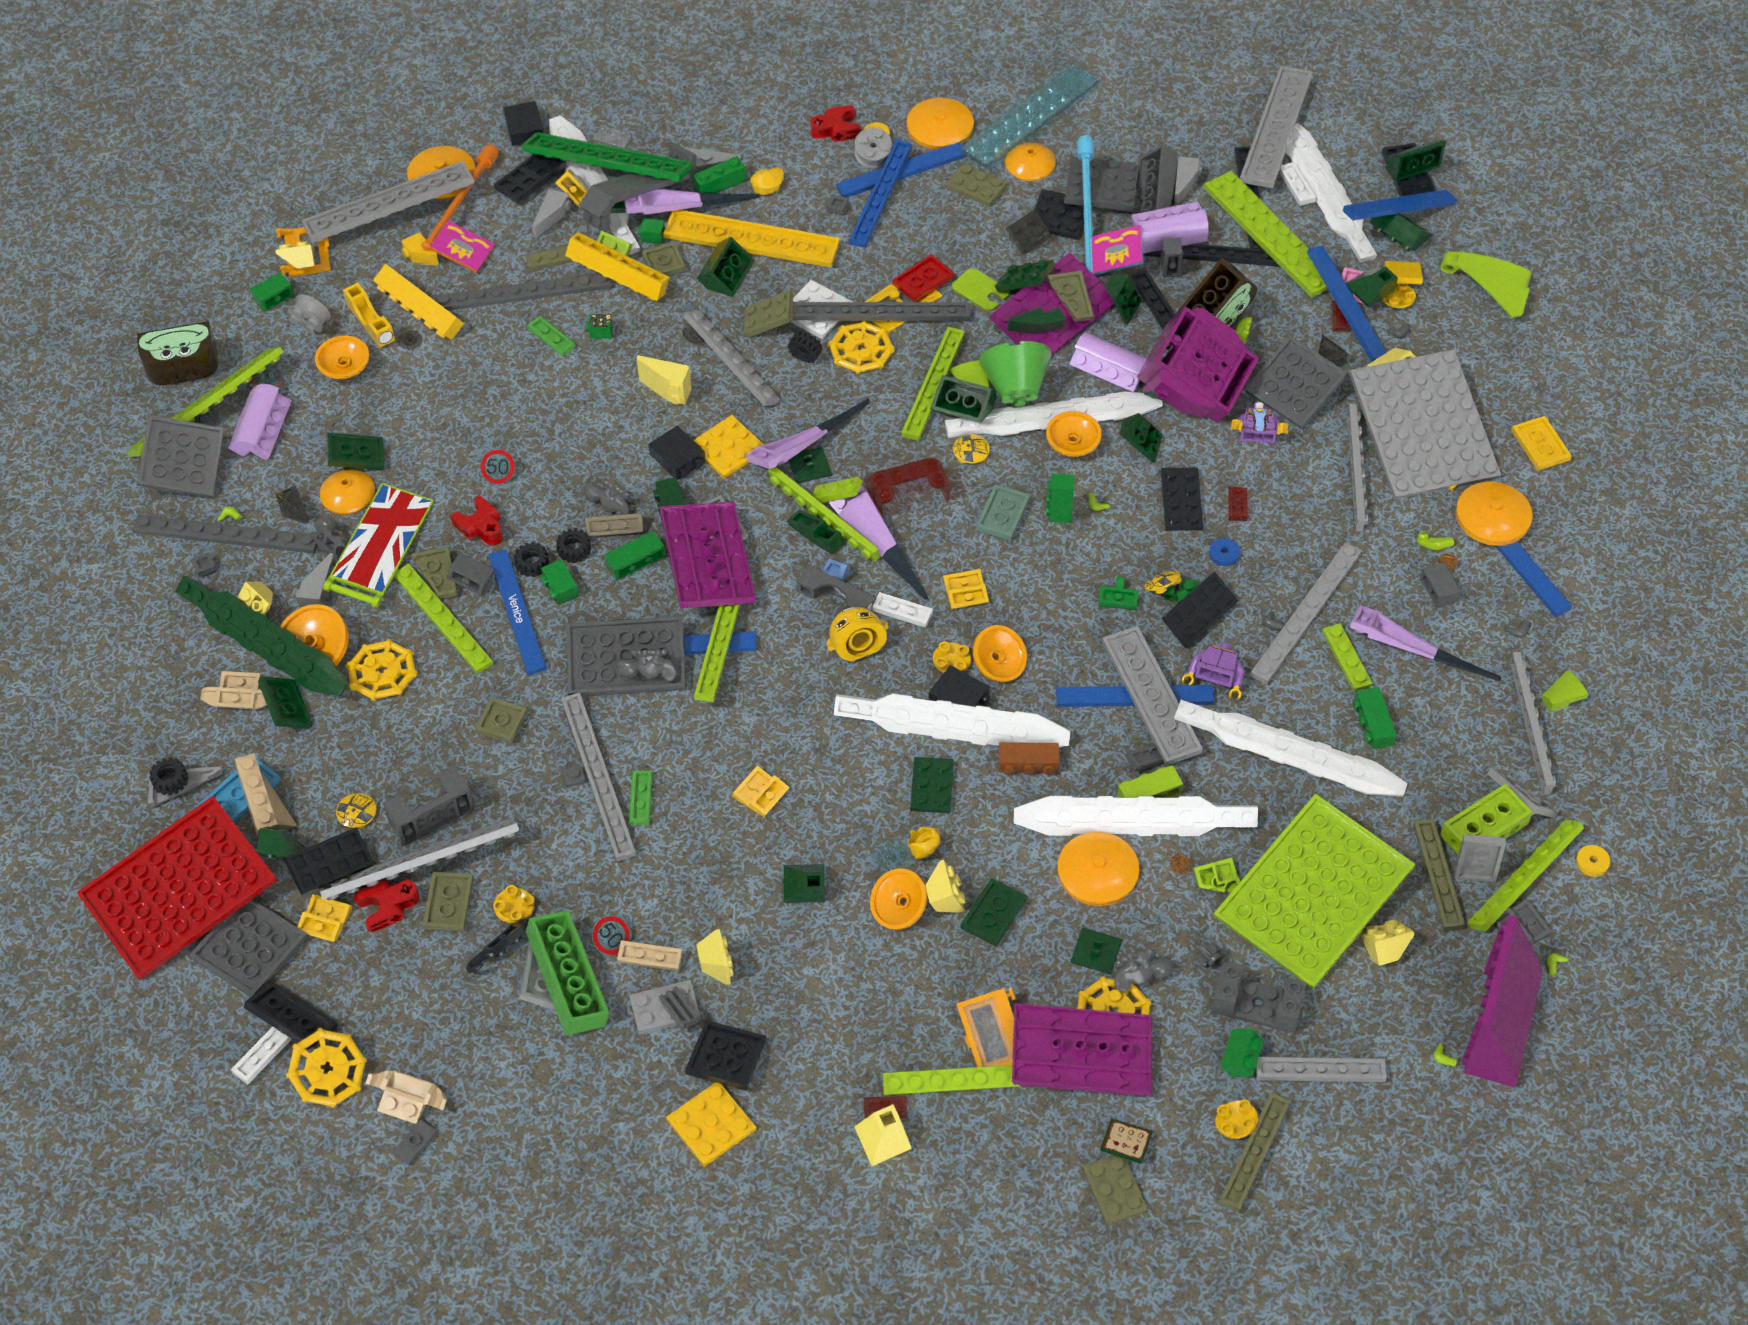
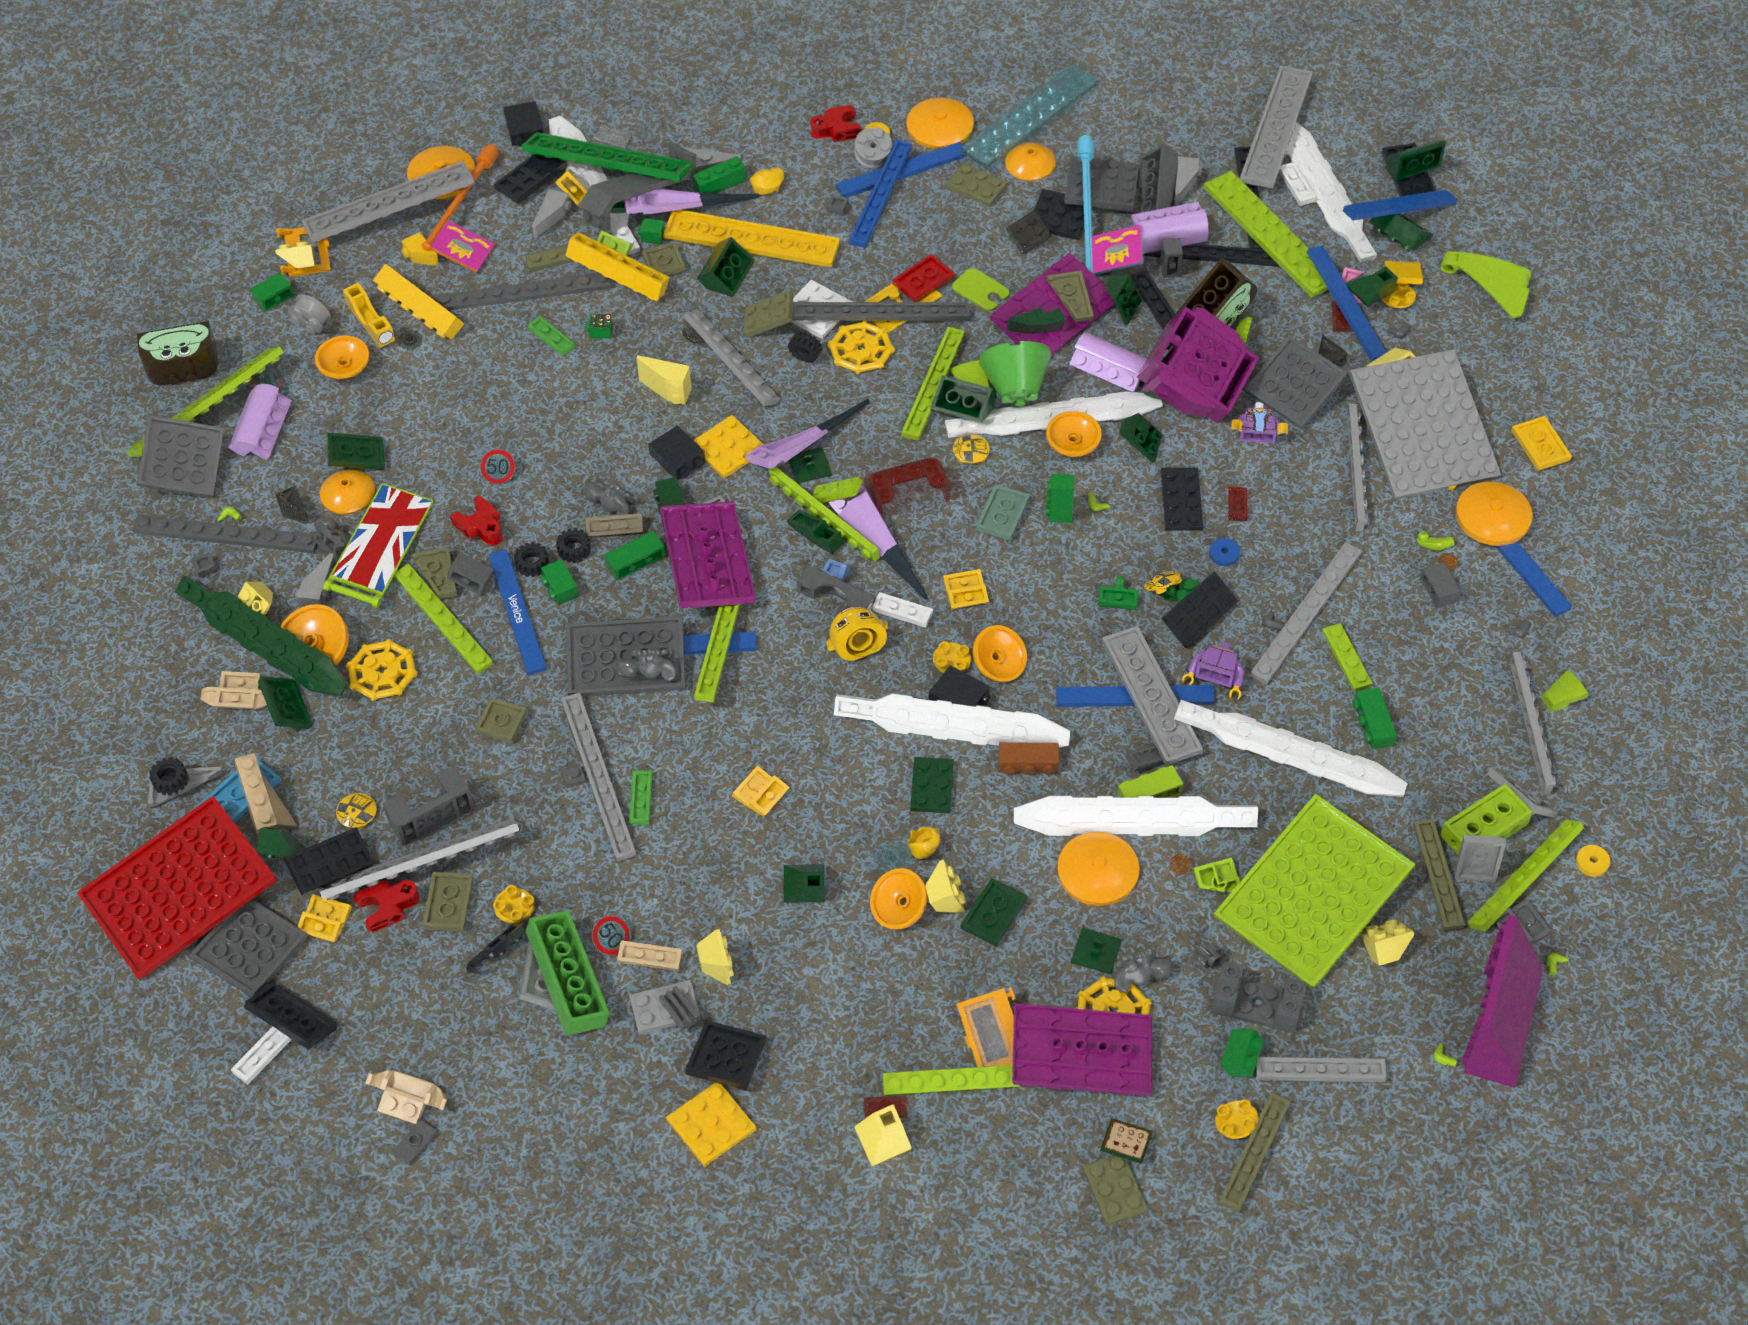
(316, 1075): yellow plate -> none
(1025, 275): dark green plate -> none
(1386, 631): lavender plate -> none

